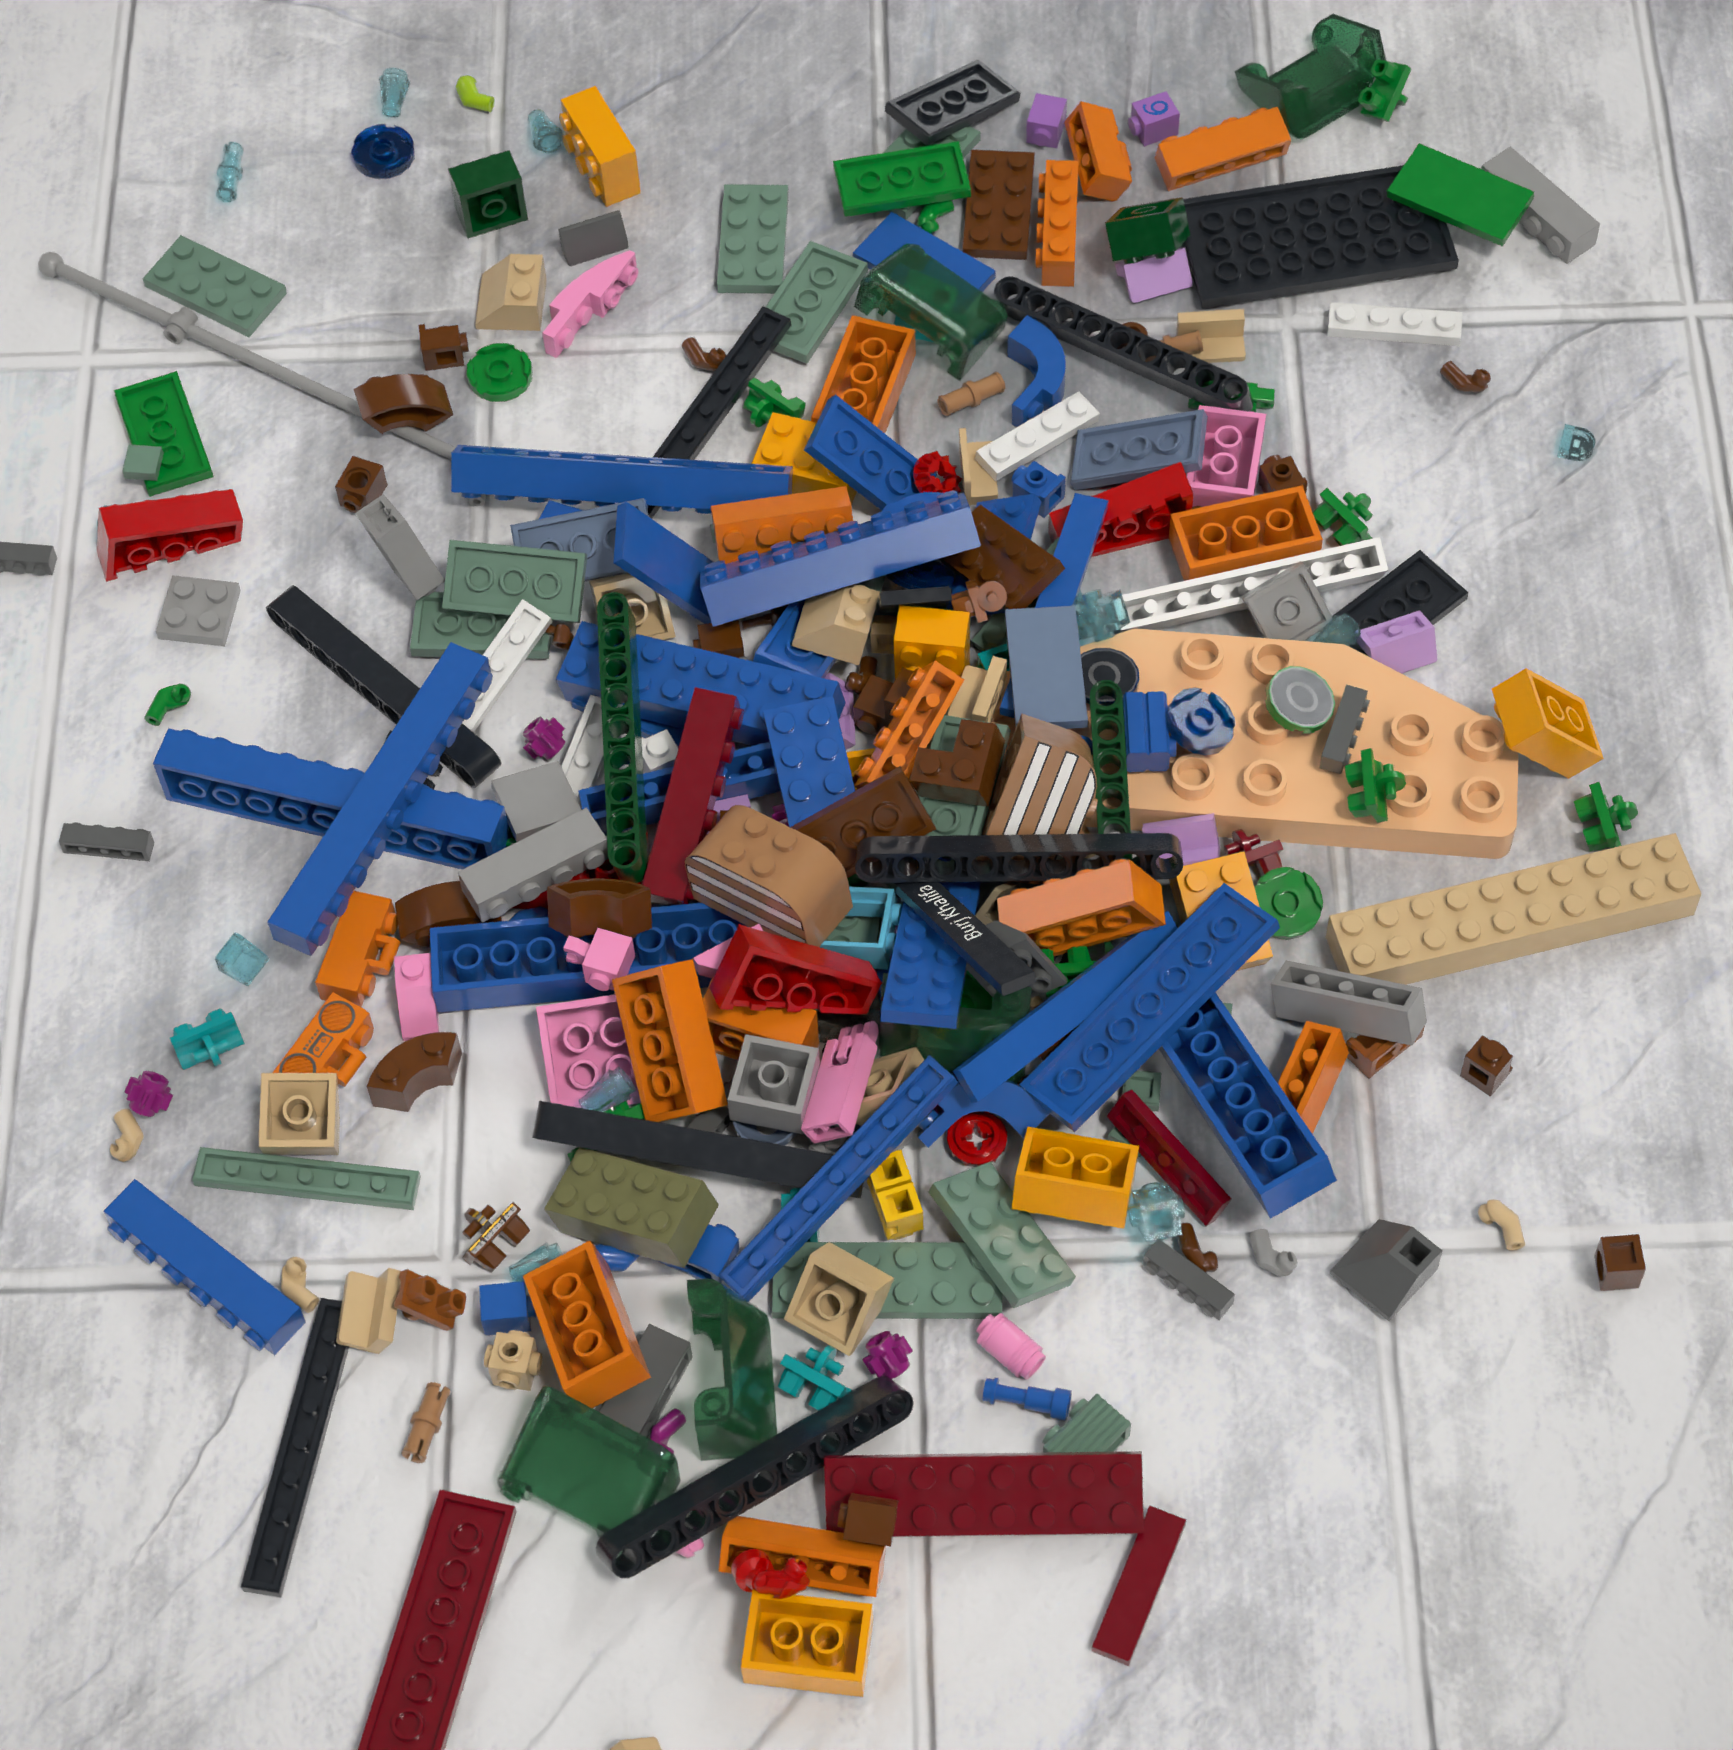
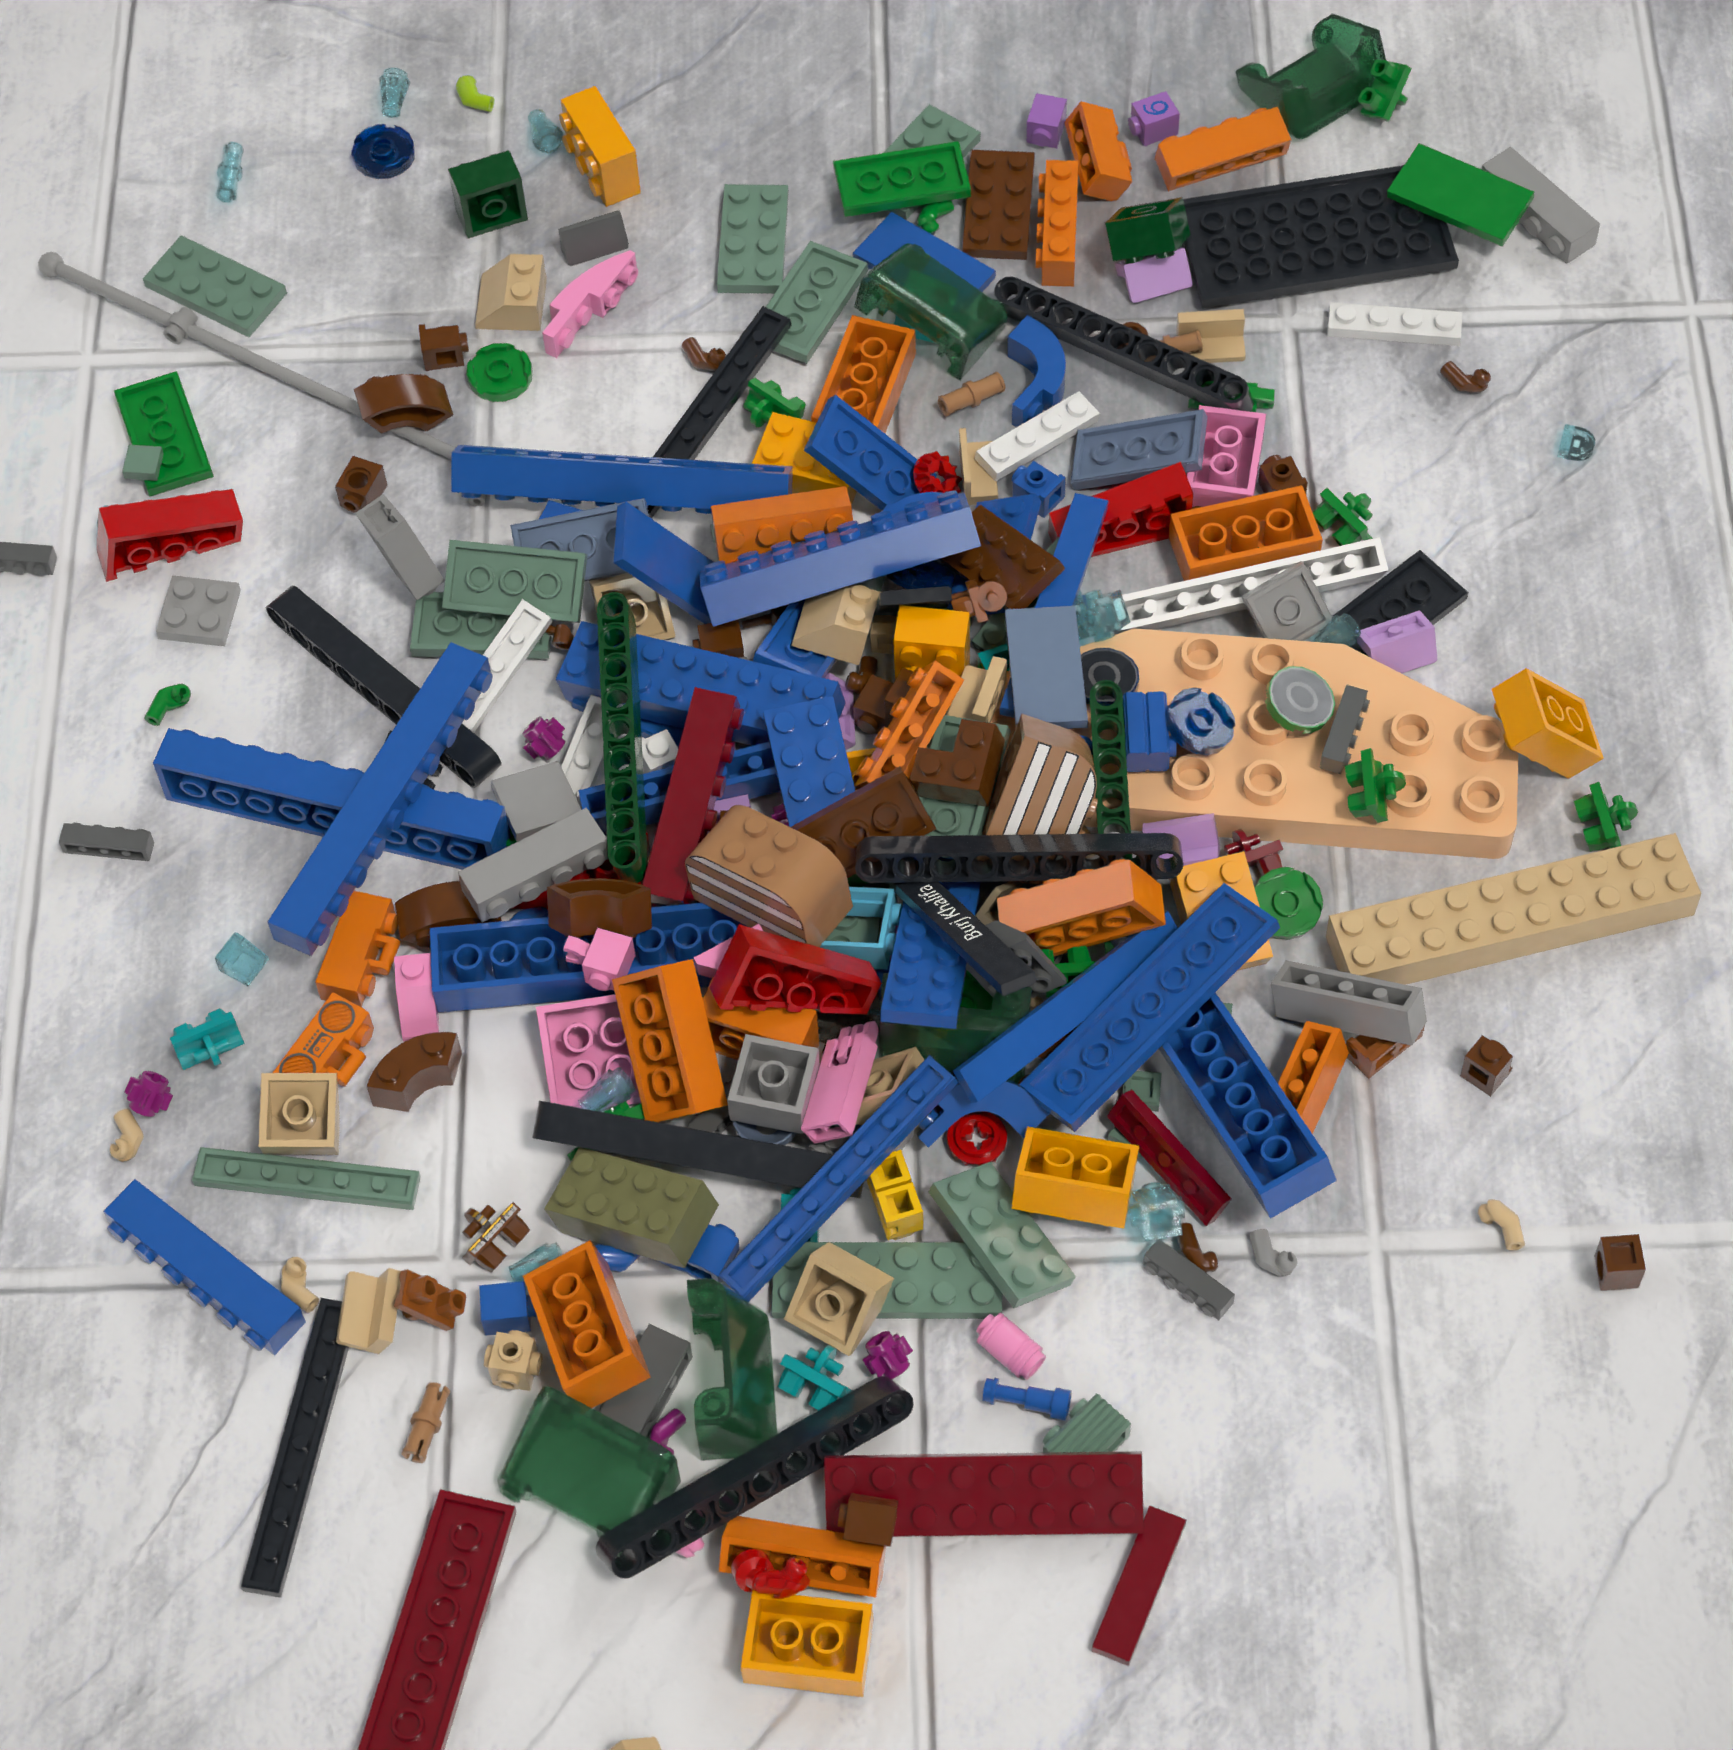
(952, 102): black tile -> none
(1388, 1266): dark grey slope -> none

